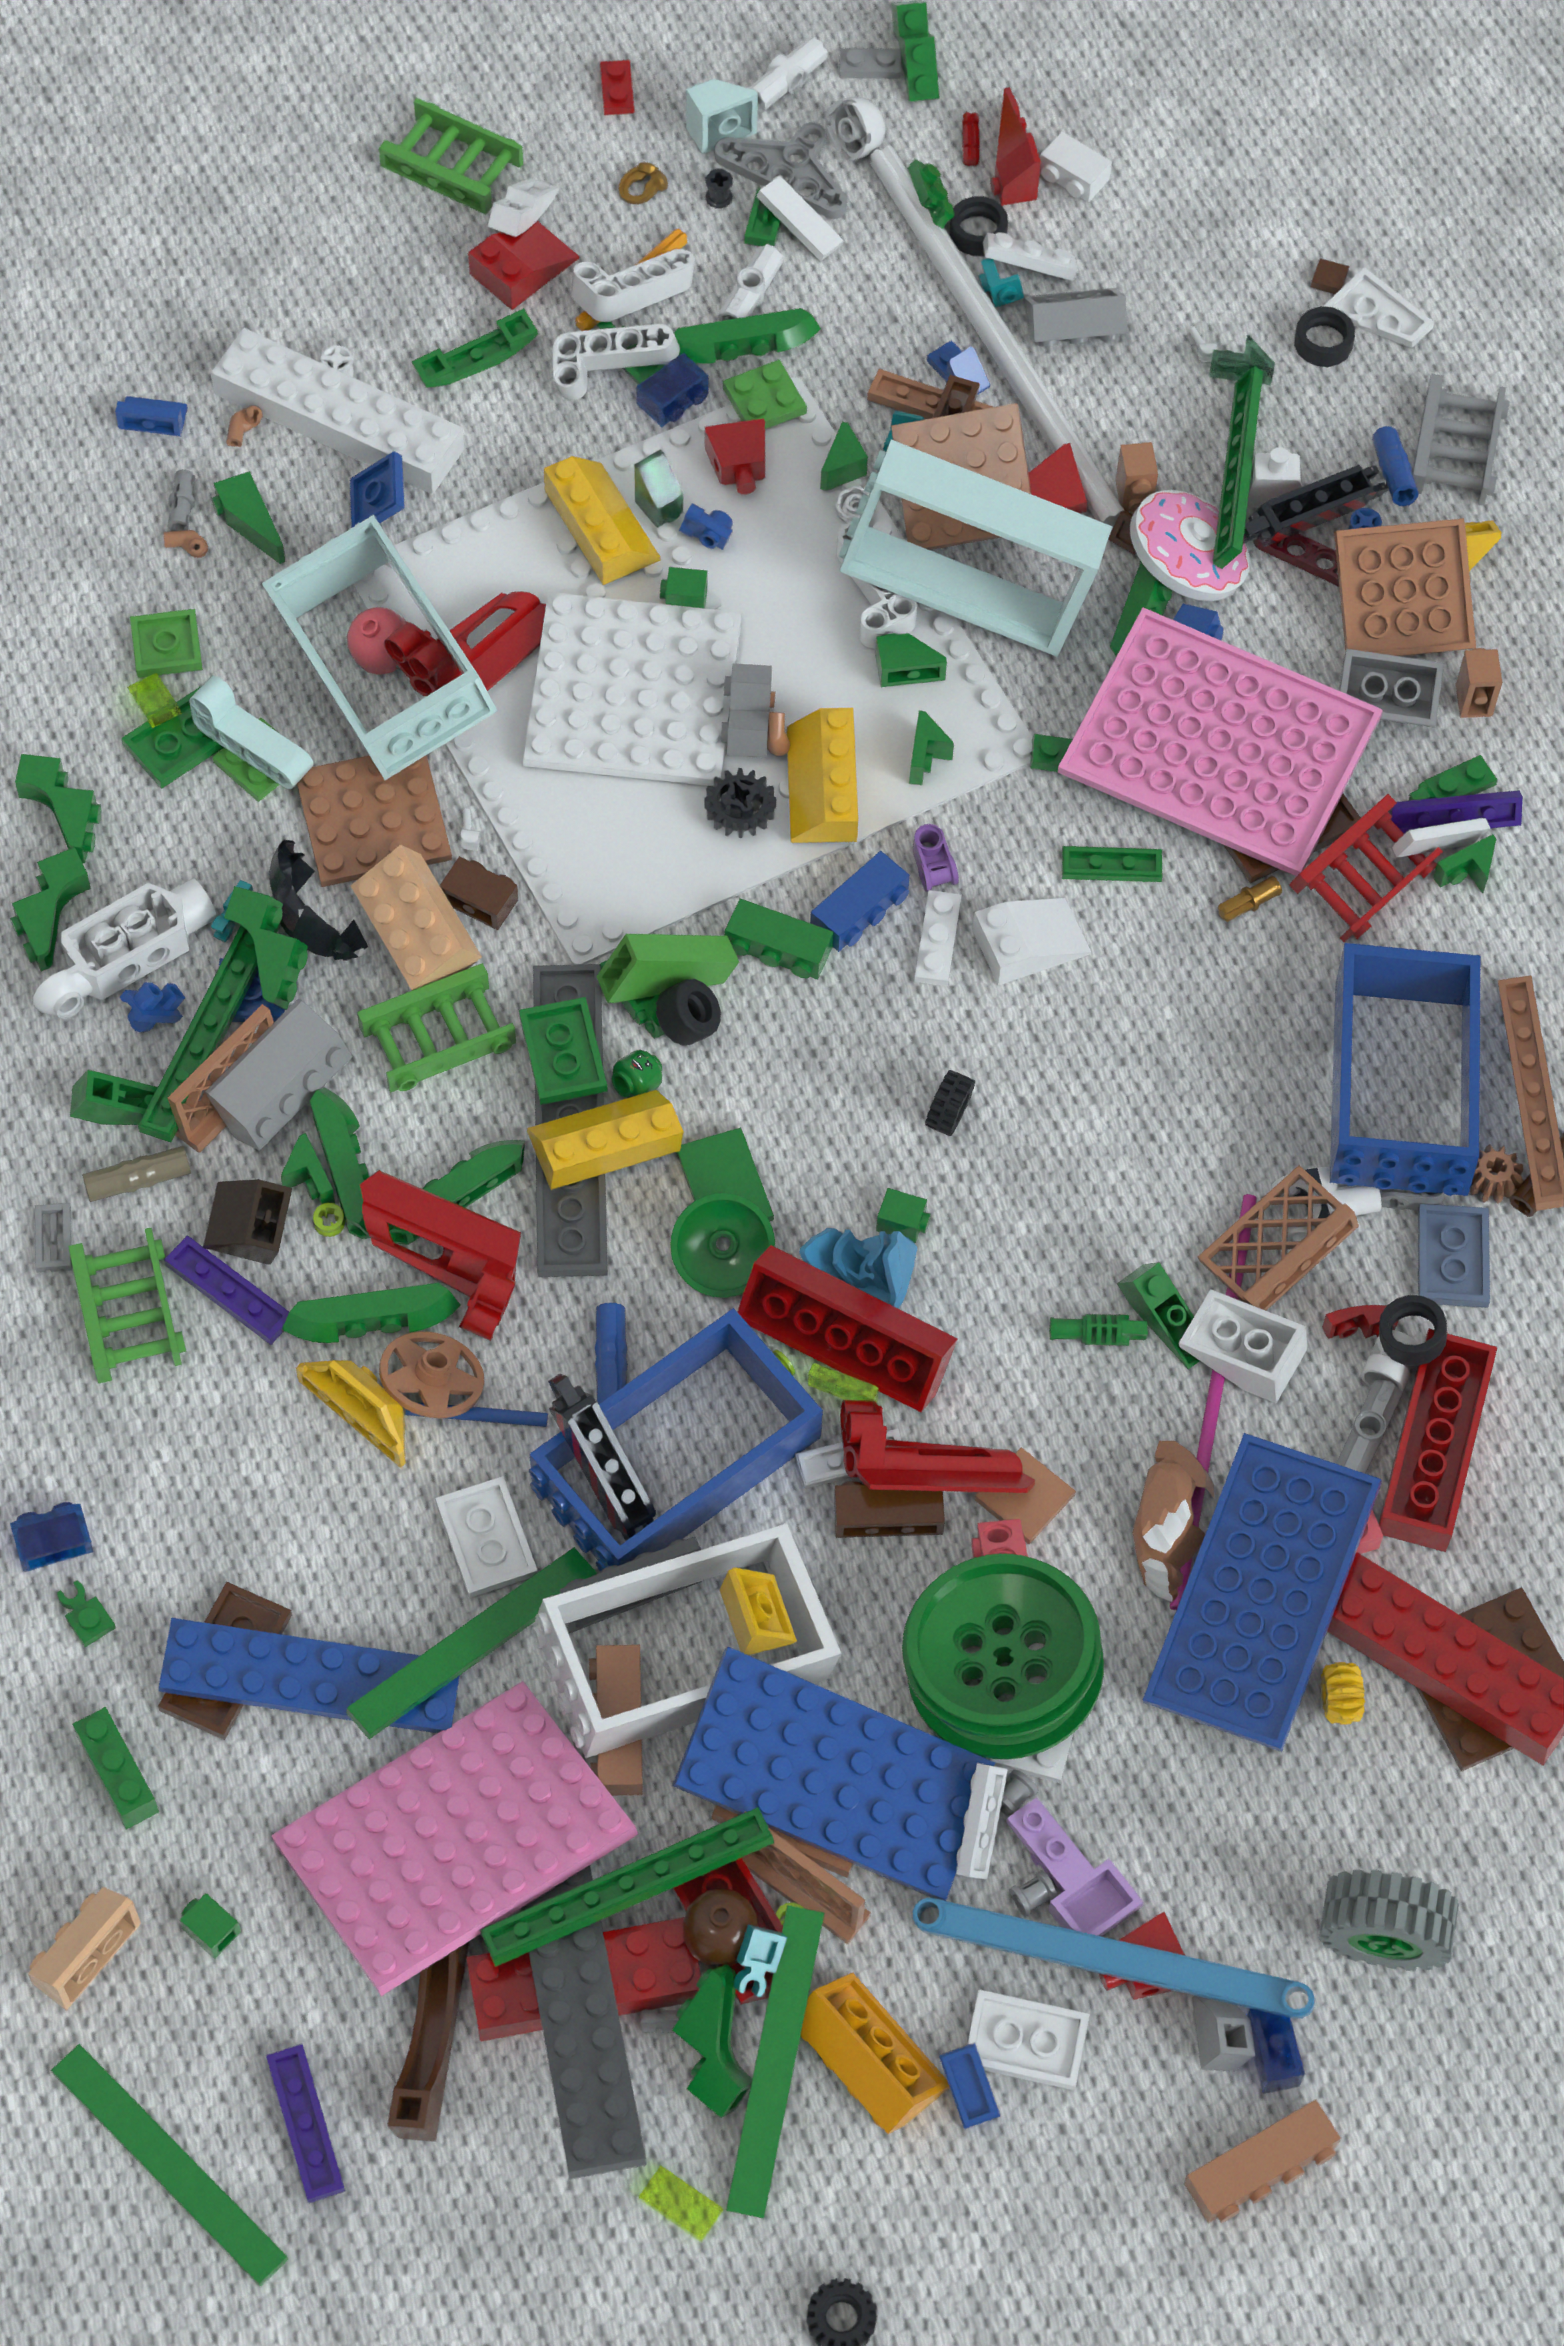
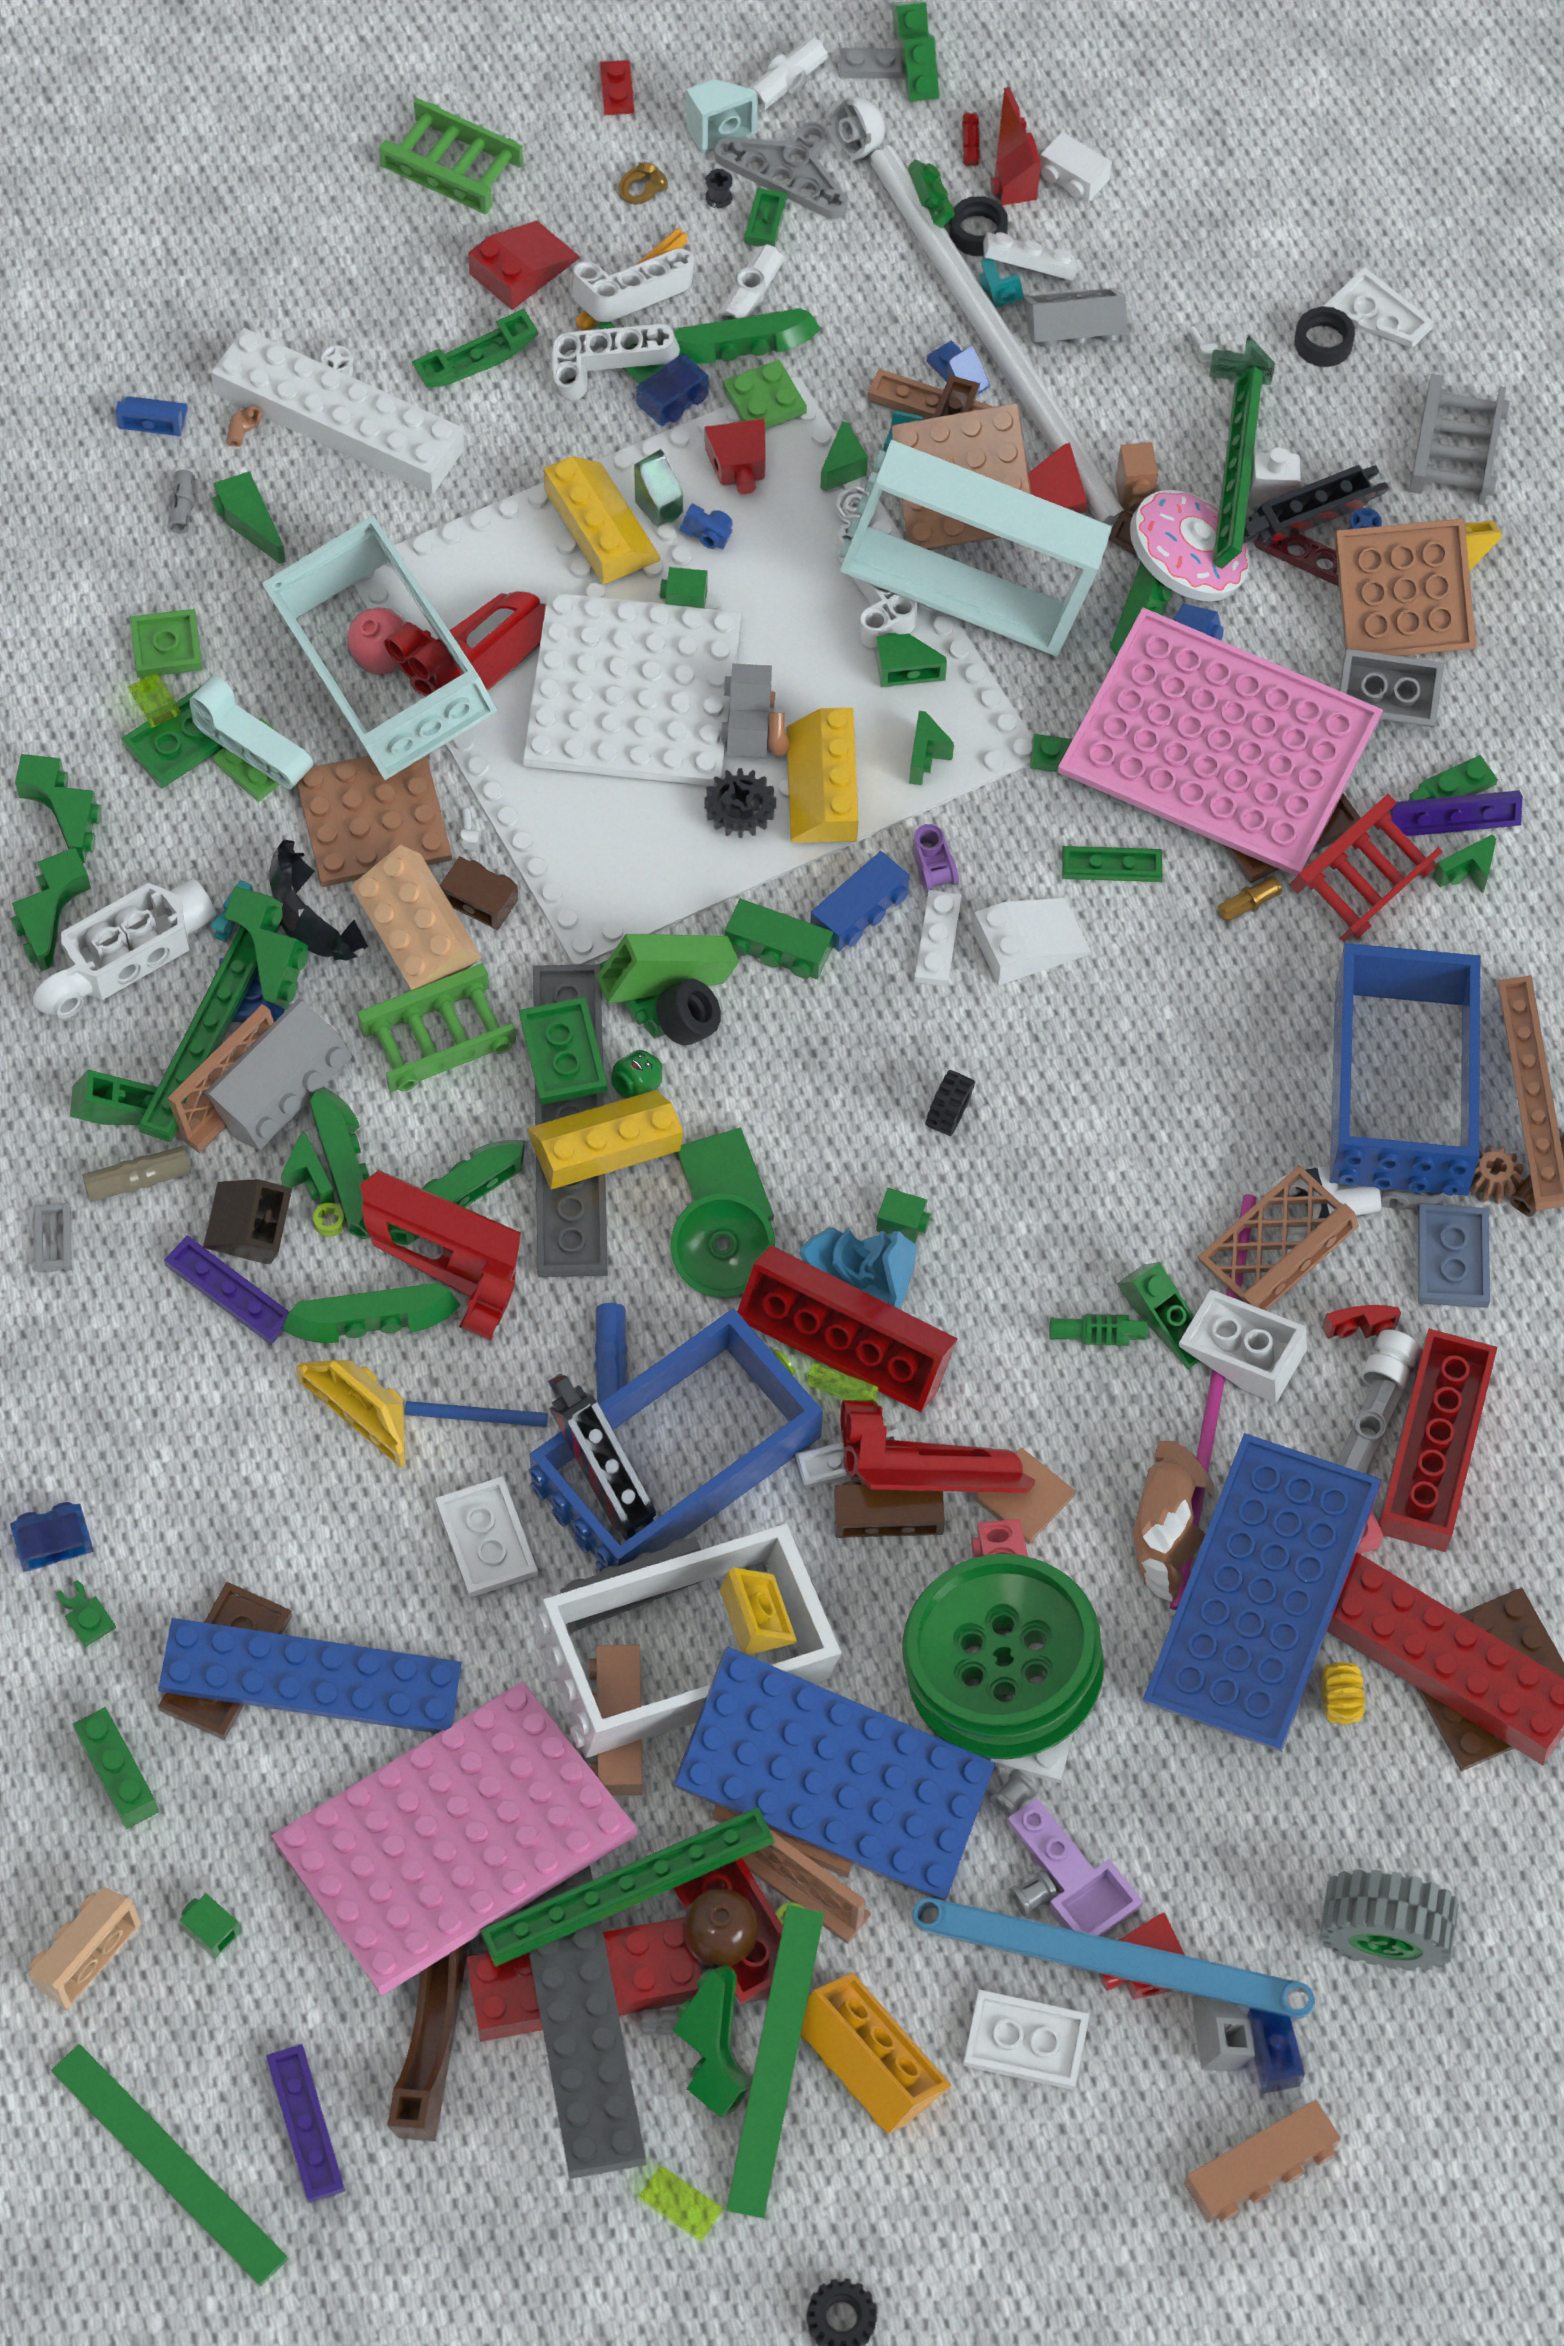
(100, 1327): bright green fence -> none
(153, 1005): blue hips -> none
(188, 540): nougat arm -> none
(378, 490): blue tile -> none
(431, 1374): nougat wheel -> none
(465, 1646): green tile -> none
(522, 206): white slope -> none
(758, 1953): plate -> none
(799, 218): white tile -> none
(969, 2085): blue tile -> none
(981, 1821): white plate -> none
(1329, 276): reddish brown tile -> none
(1395, 466): blue axle -> none
(1413, 1306): black tyre -> none
(1442, 836): white tile -> none
(1478, 683): nougat brick -> none

